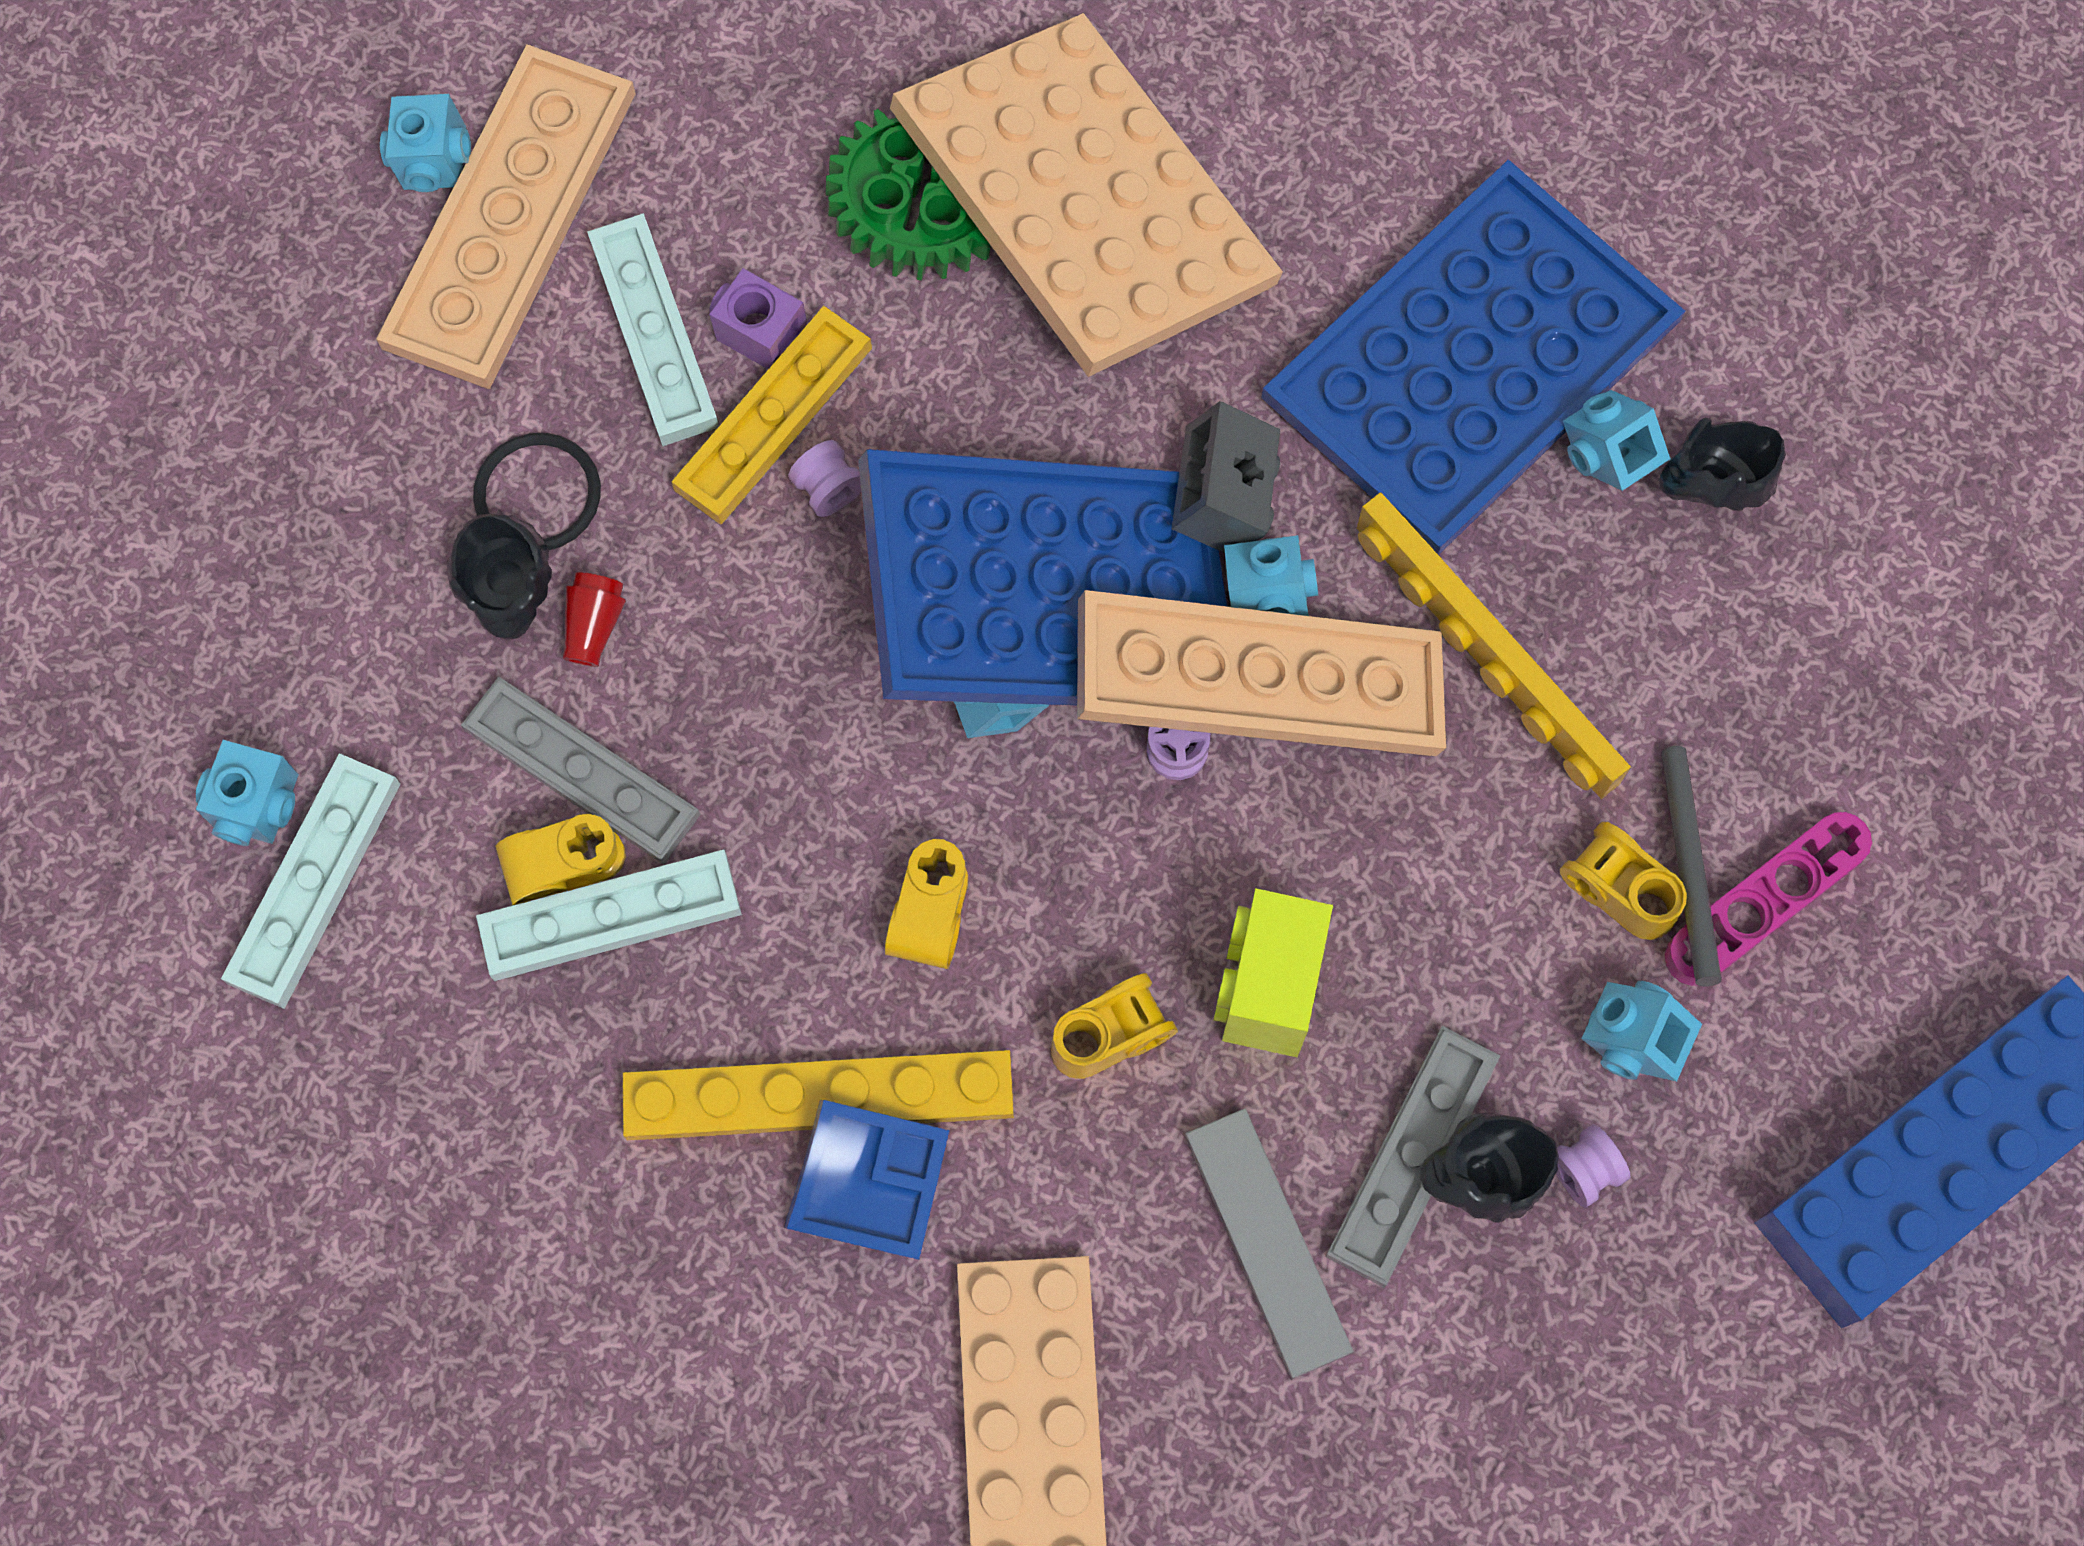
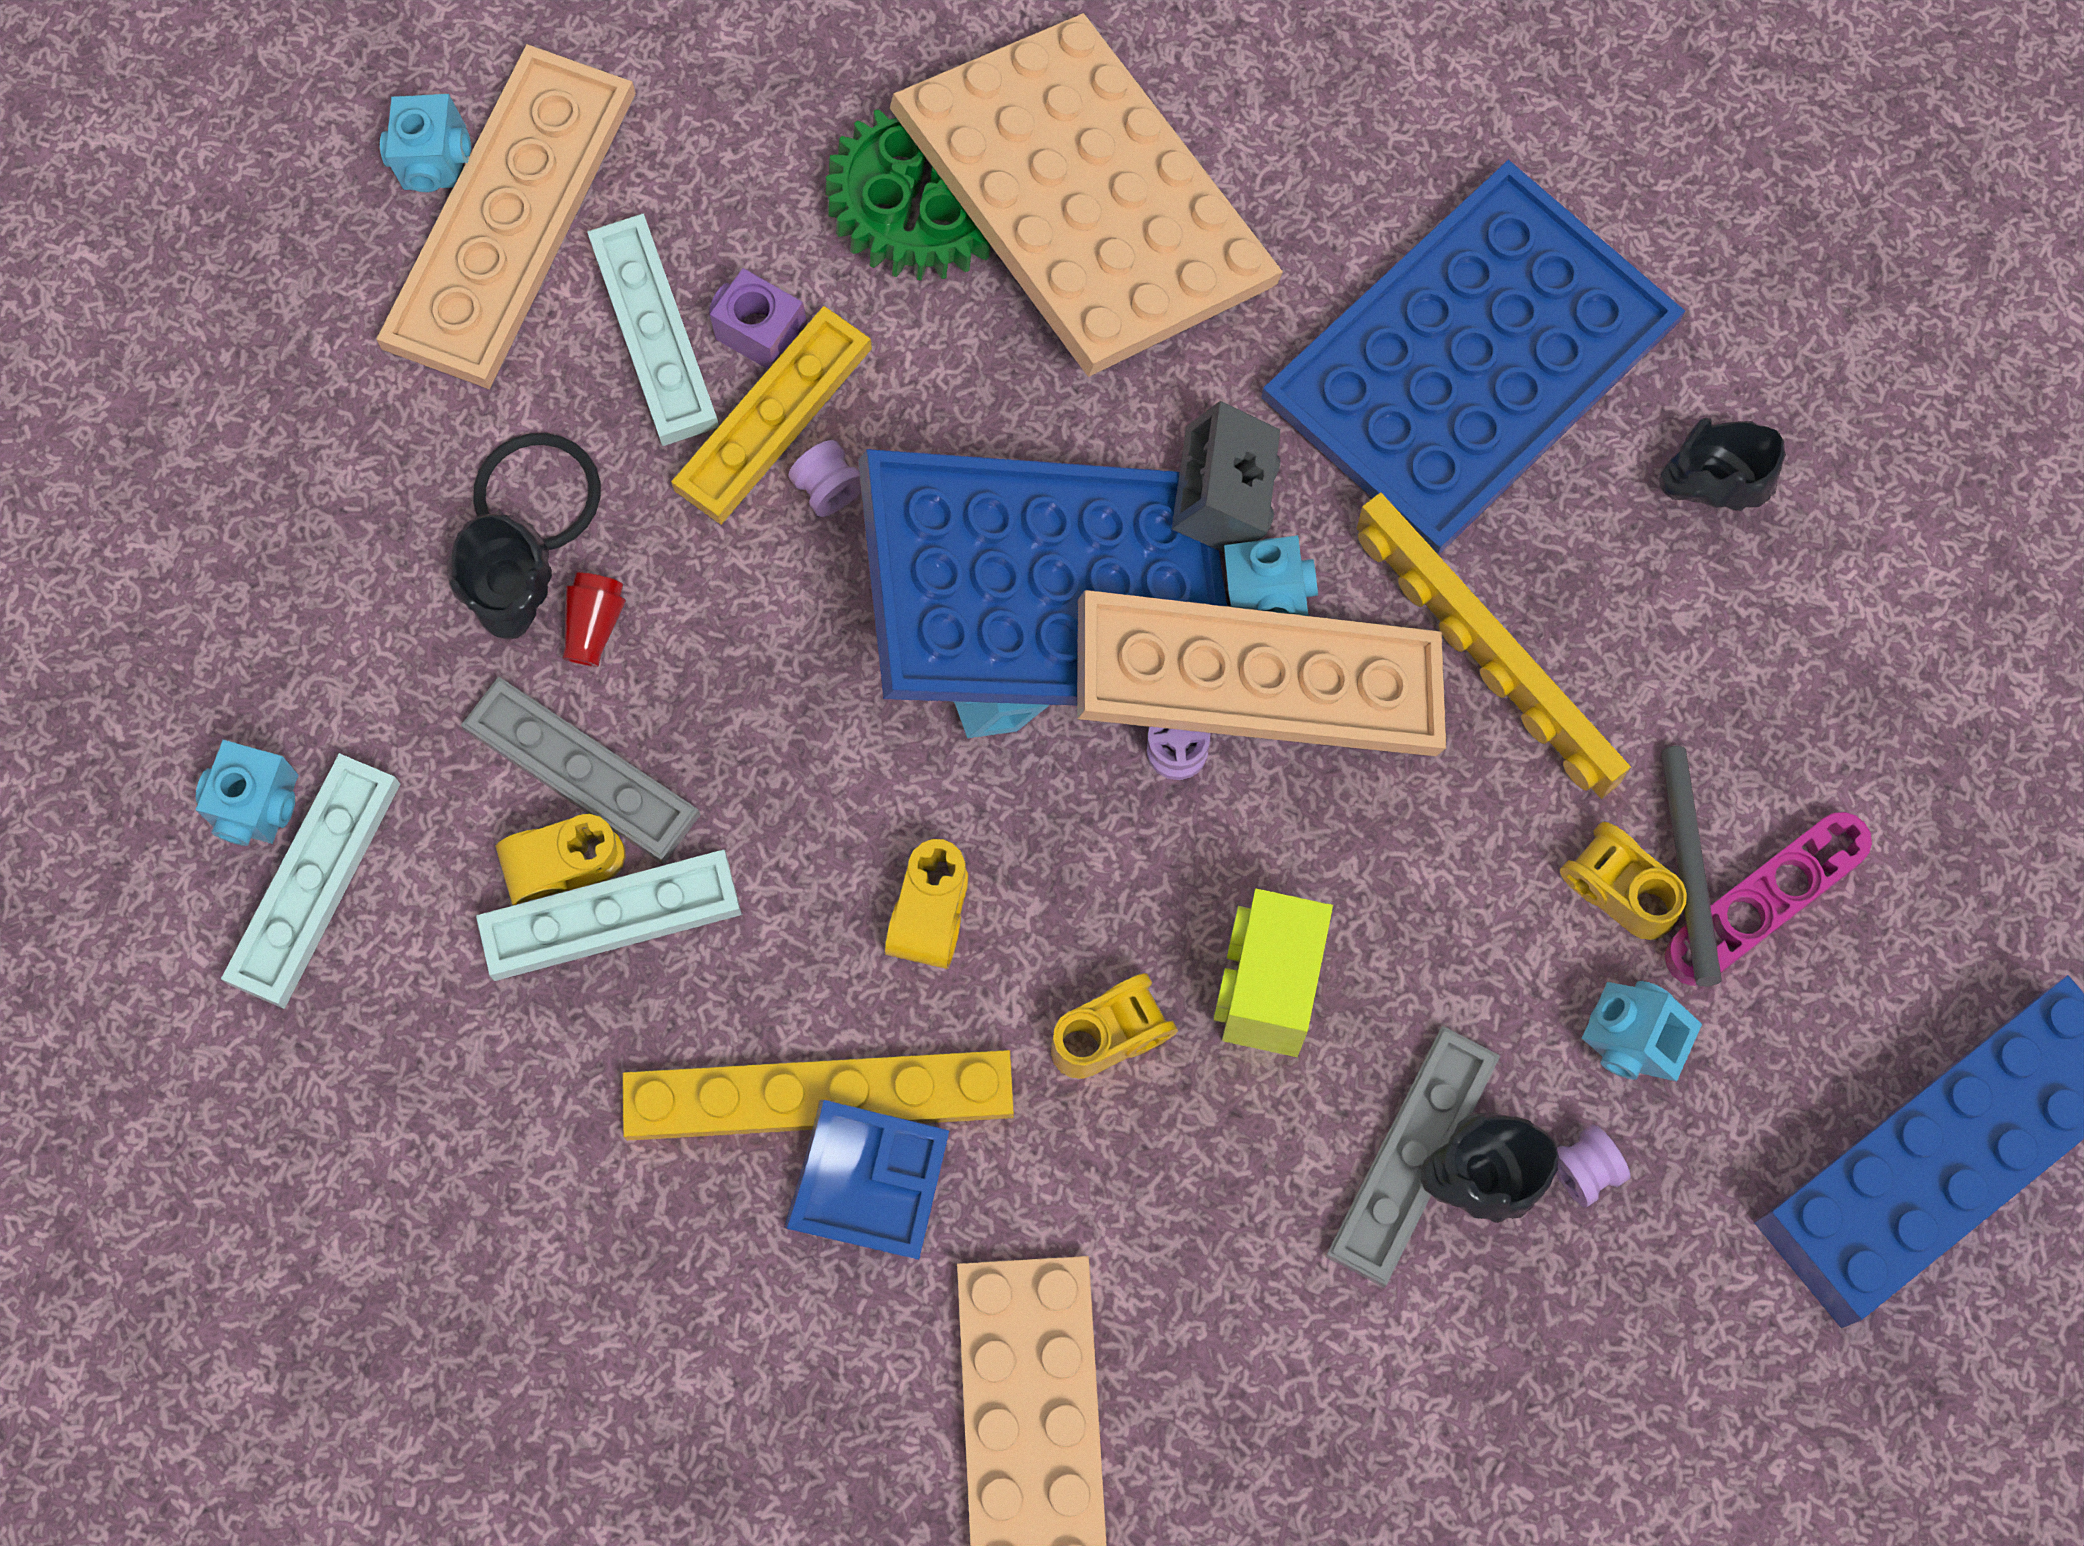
(1268, 1244): light grey tile -> none
(1615, 439): medium azure brick -> none

